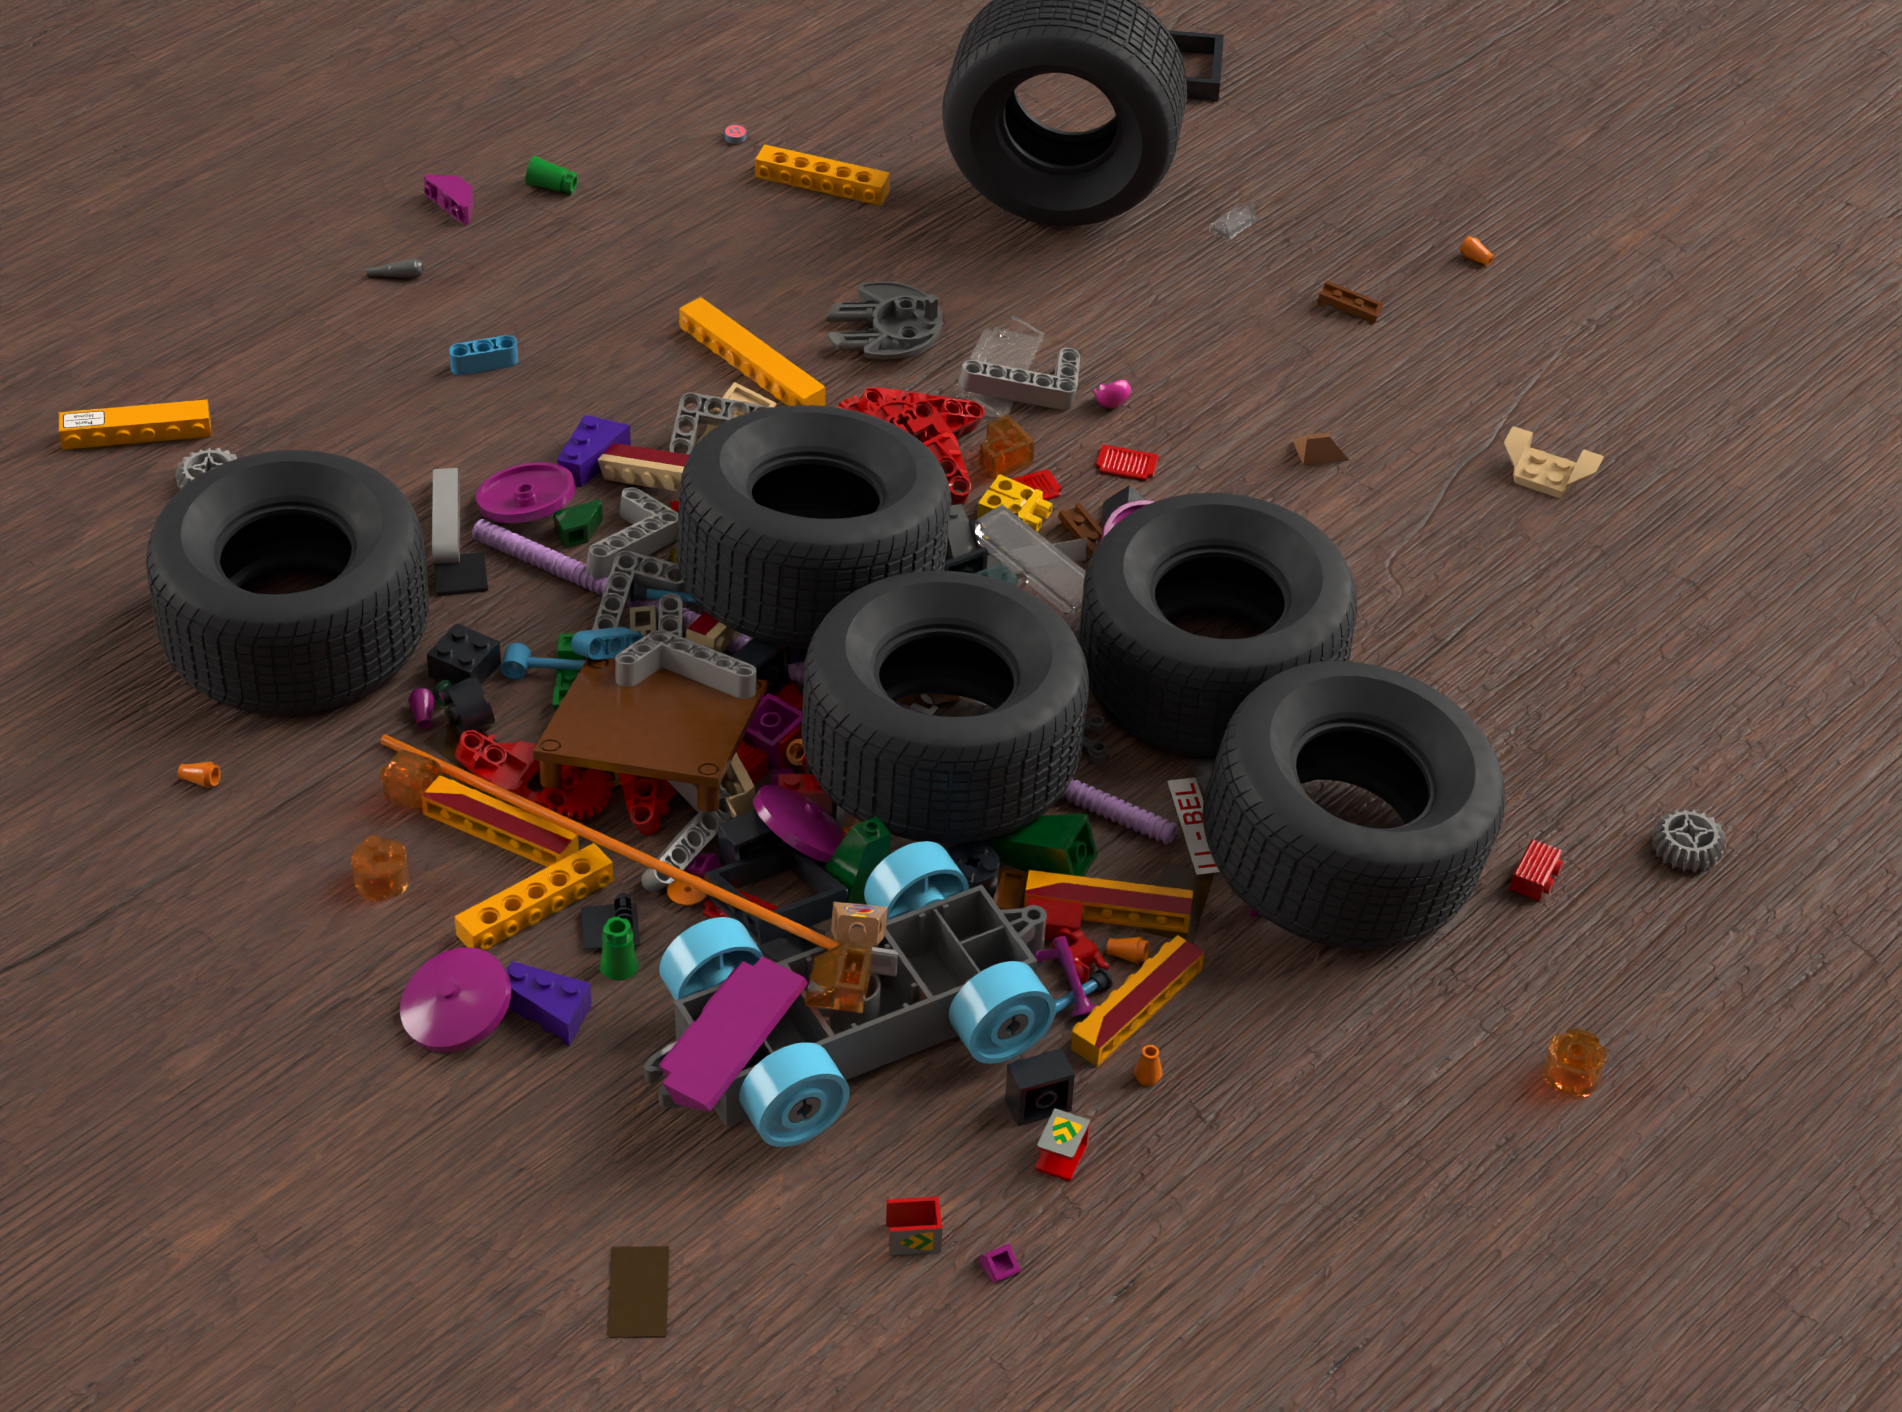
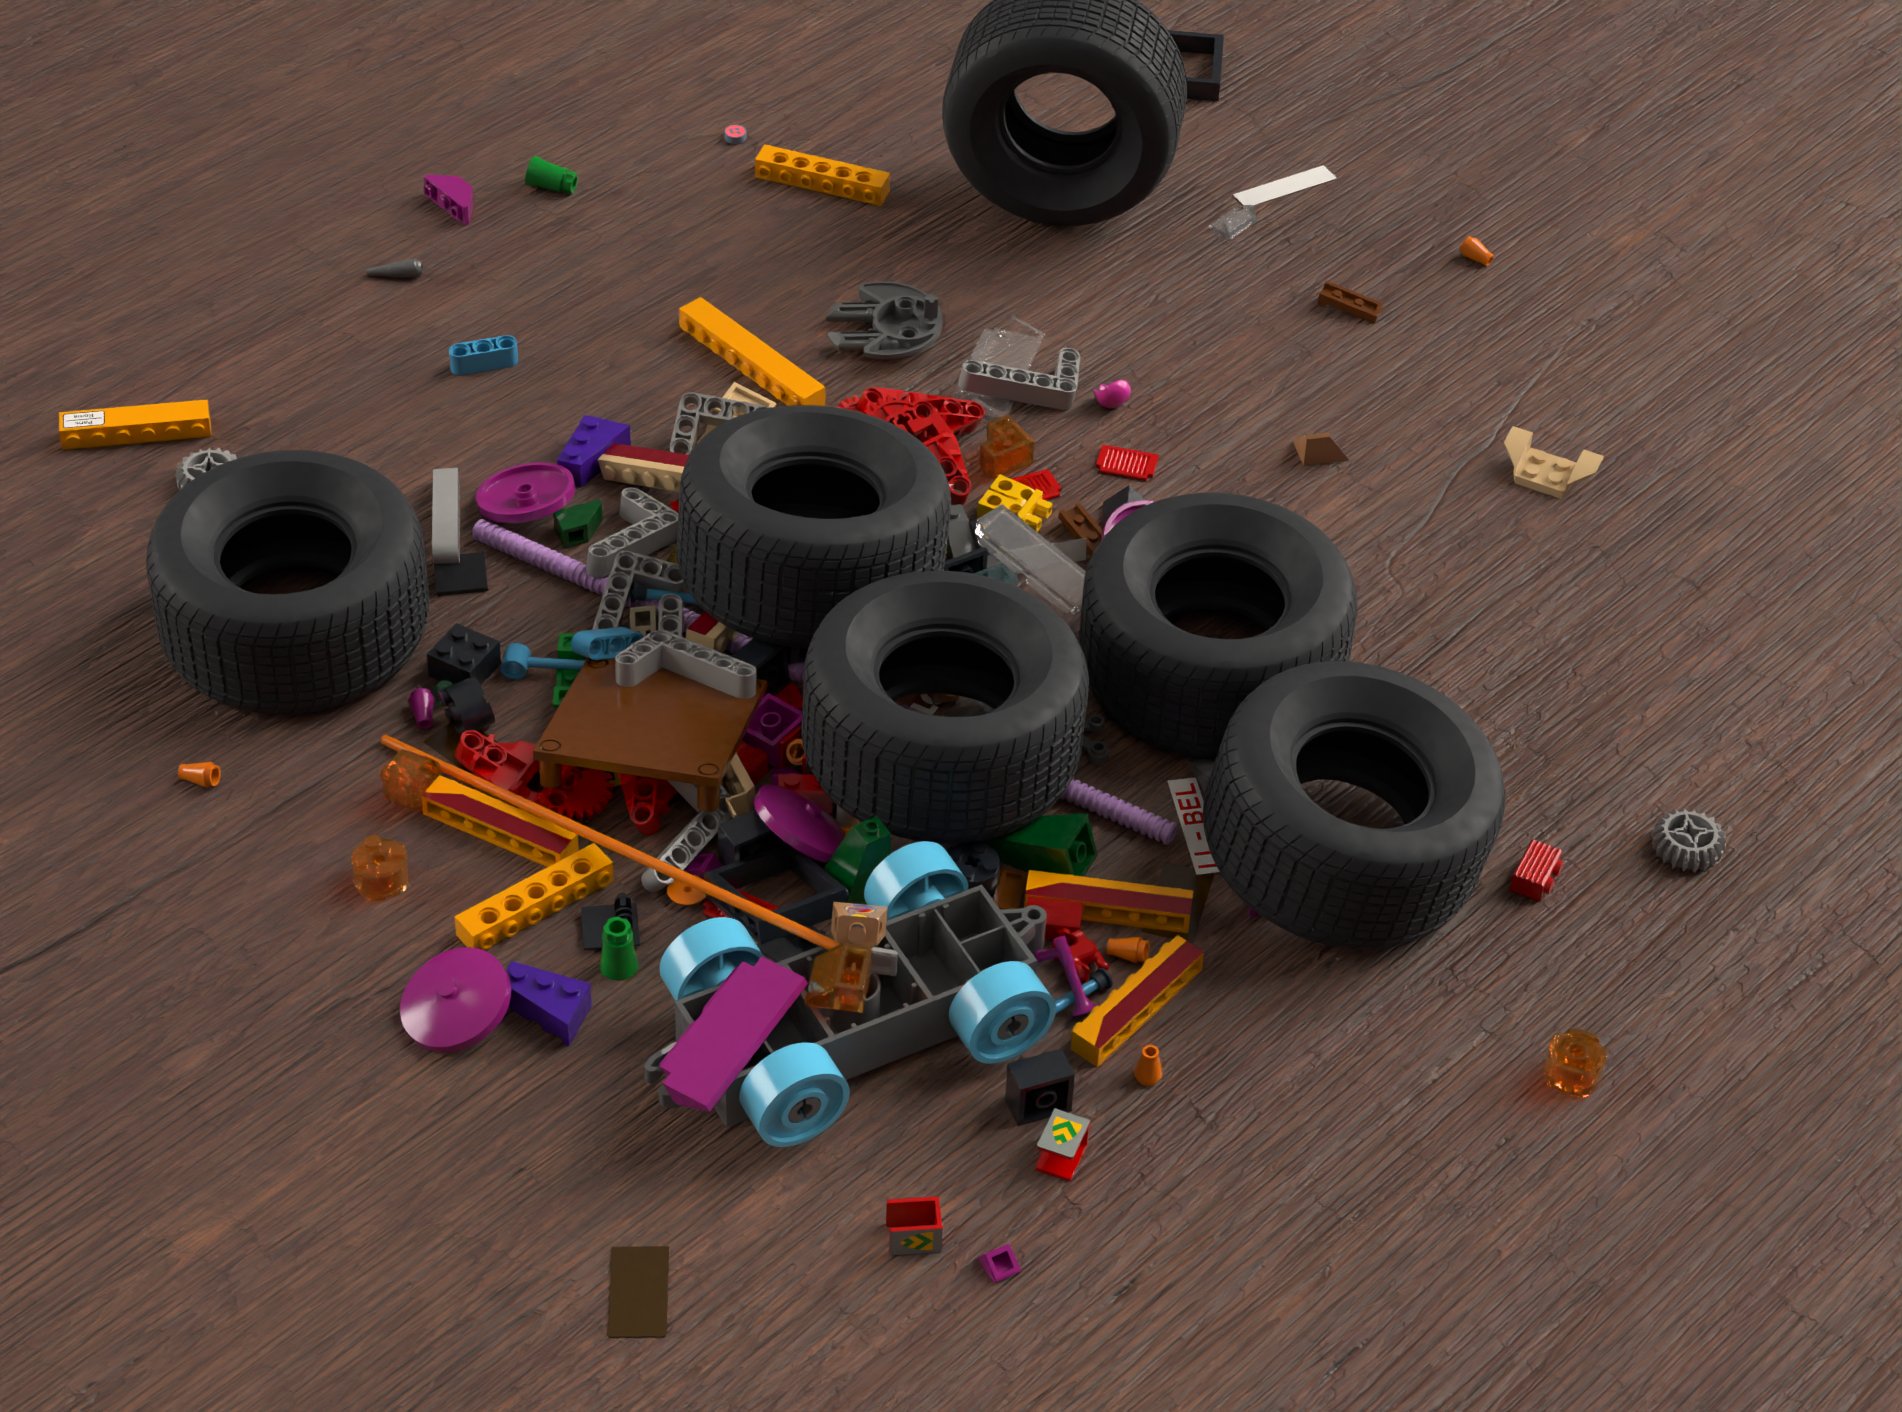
(1285, 186): none -> white sticker

